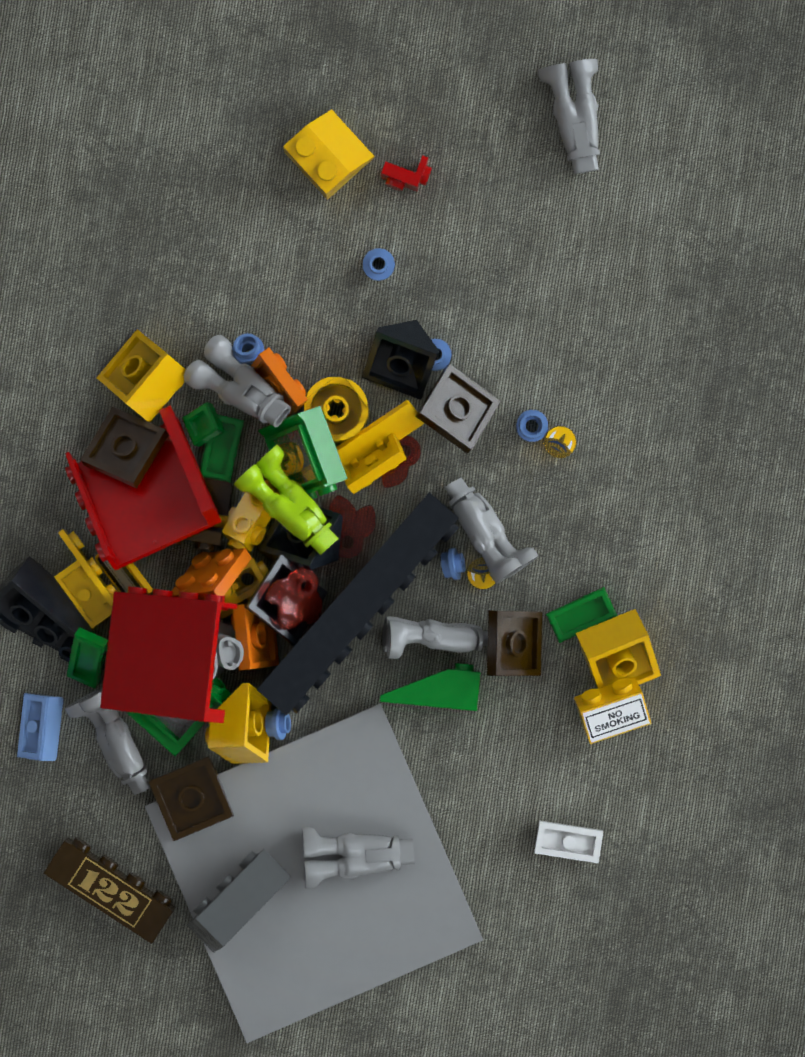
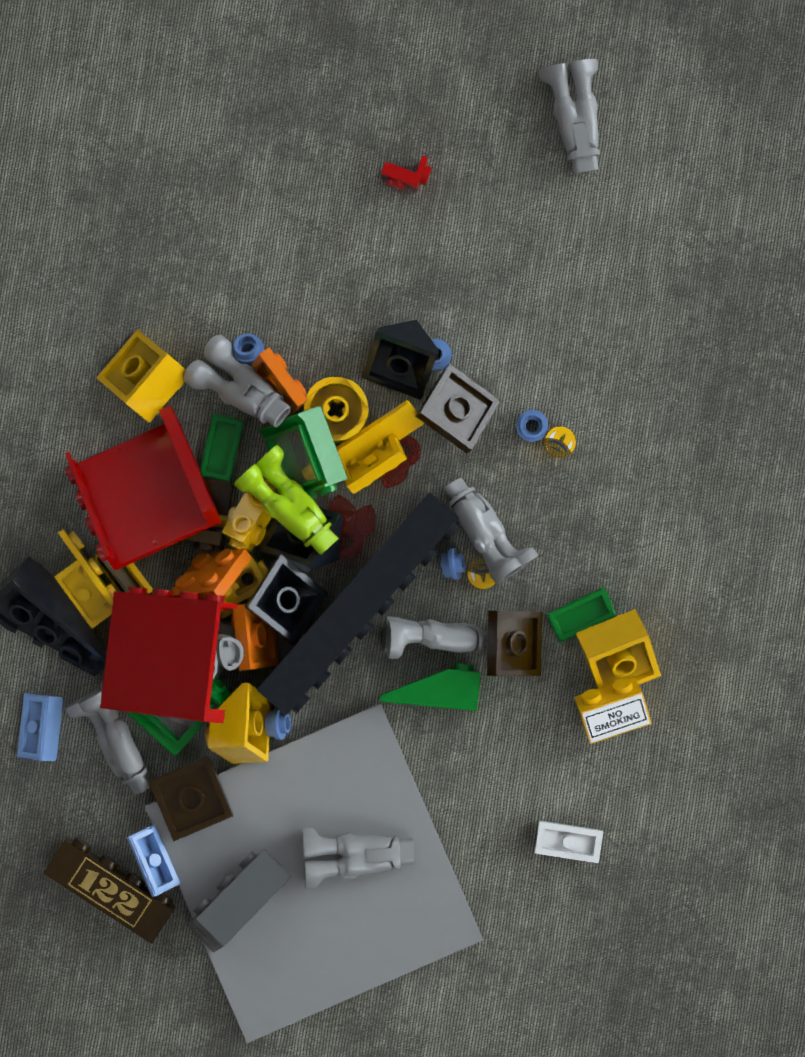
(87, 657): green tile -> none
(124, 447): dark brown plate -> none
(153, 860): none -> light blue slope
(203, 424): green tile -> none
(293, 458): clear yellow tile -> none
(293, 602): clear red plate -> none
(328, 153): yellow slope -> none
(373, 273): medium blue plate -> none

